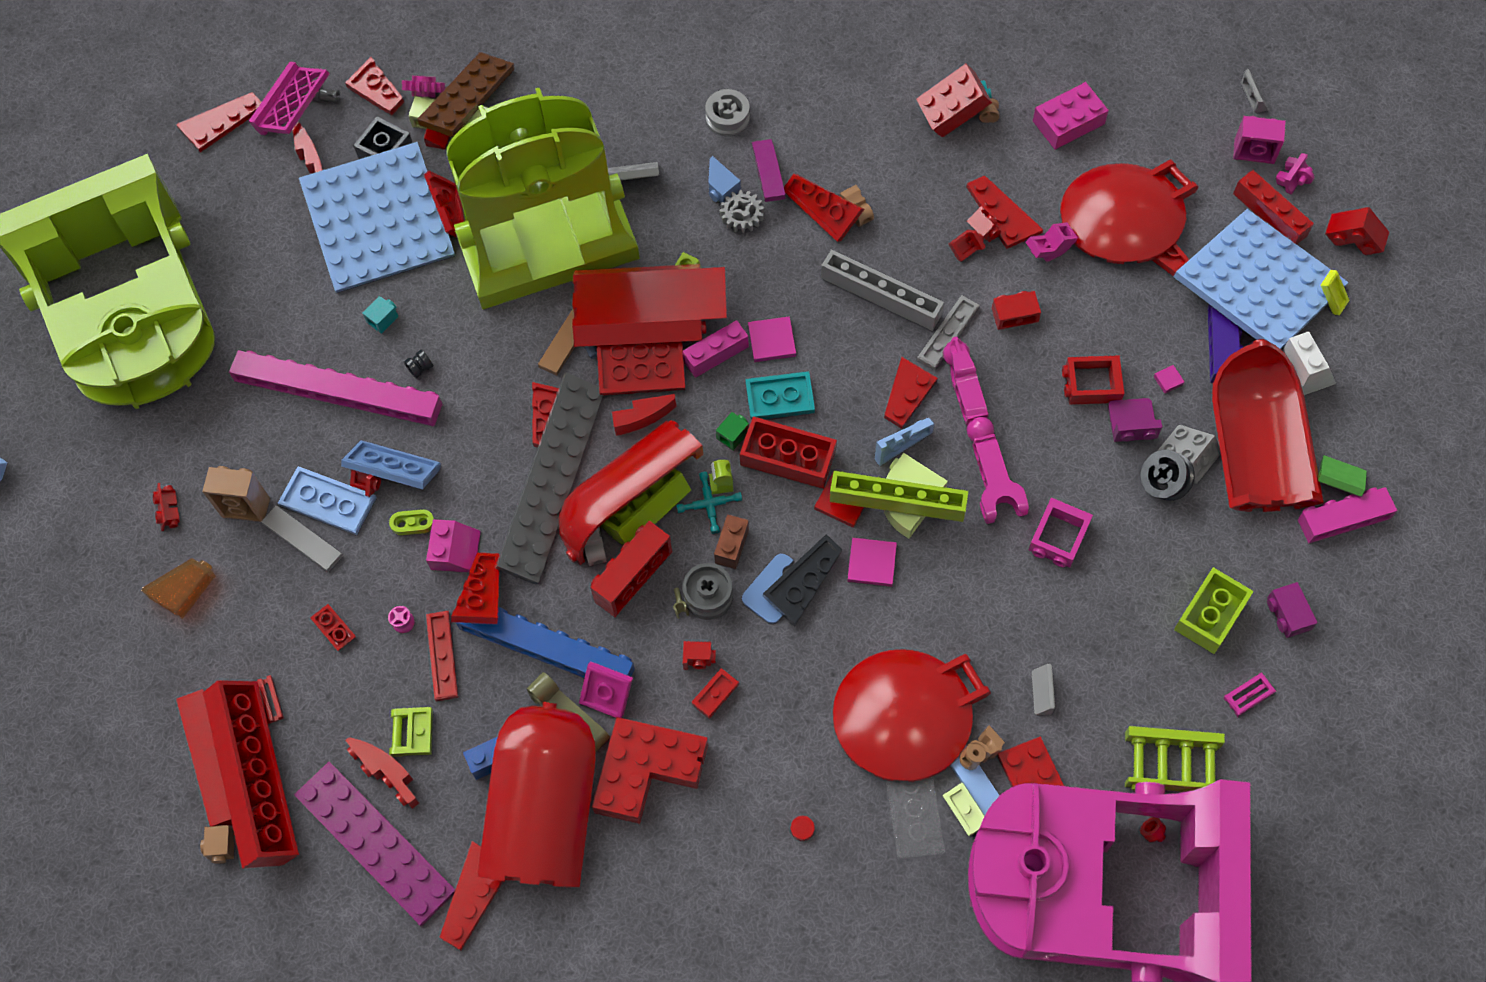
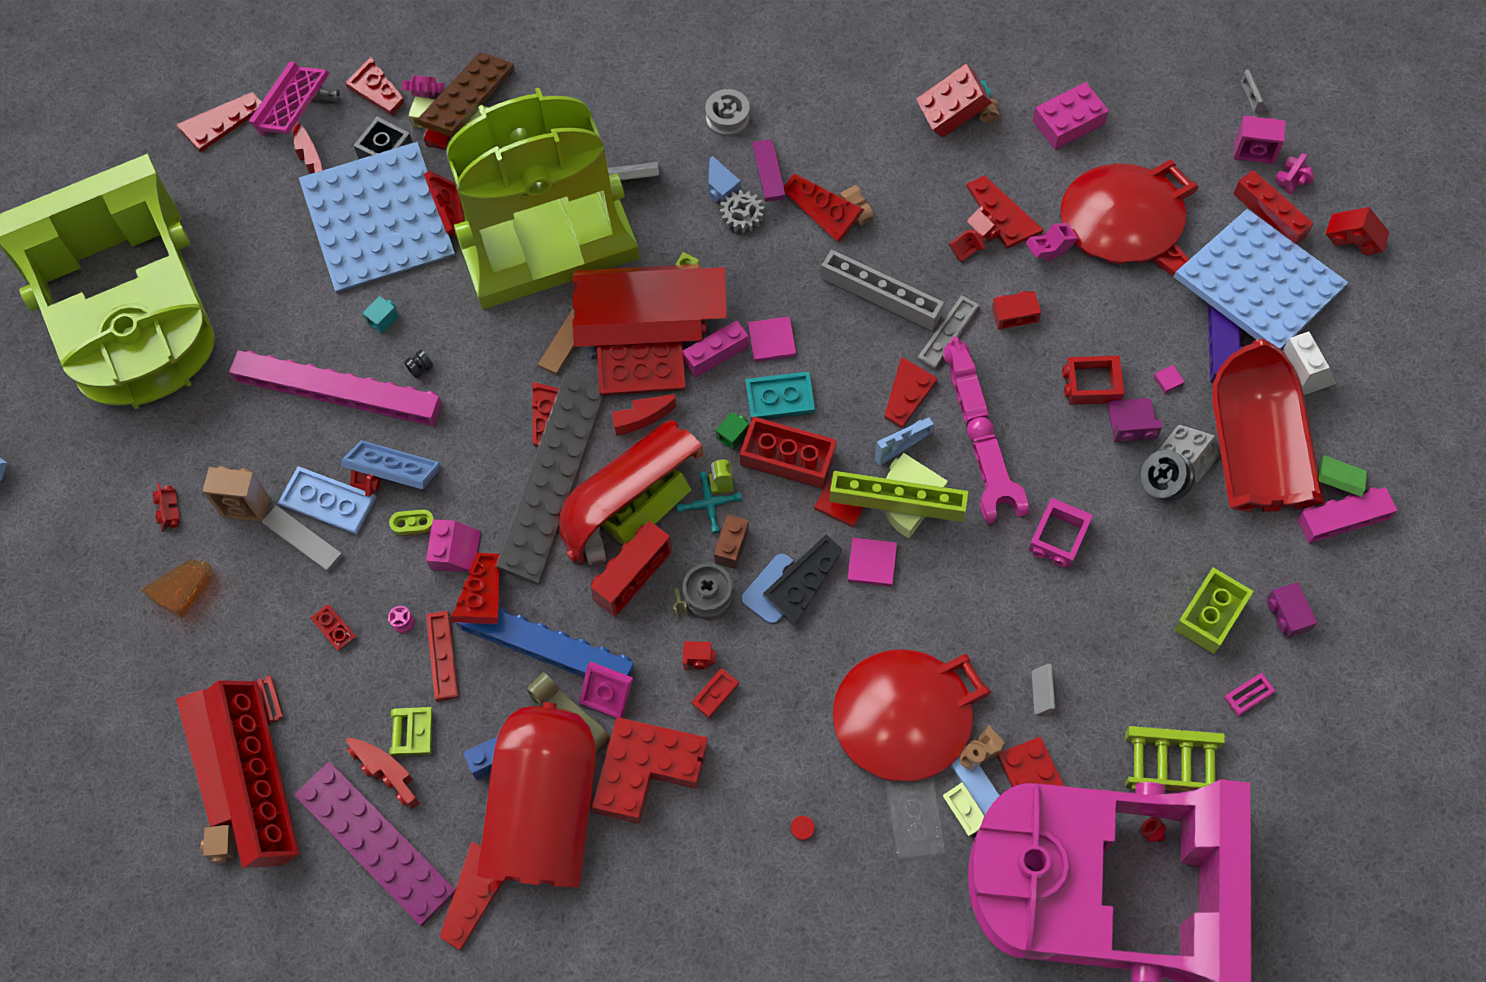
(1334, 292): neon yellow tile -> none

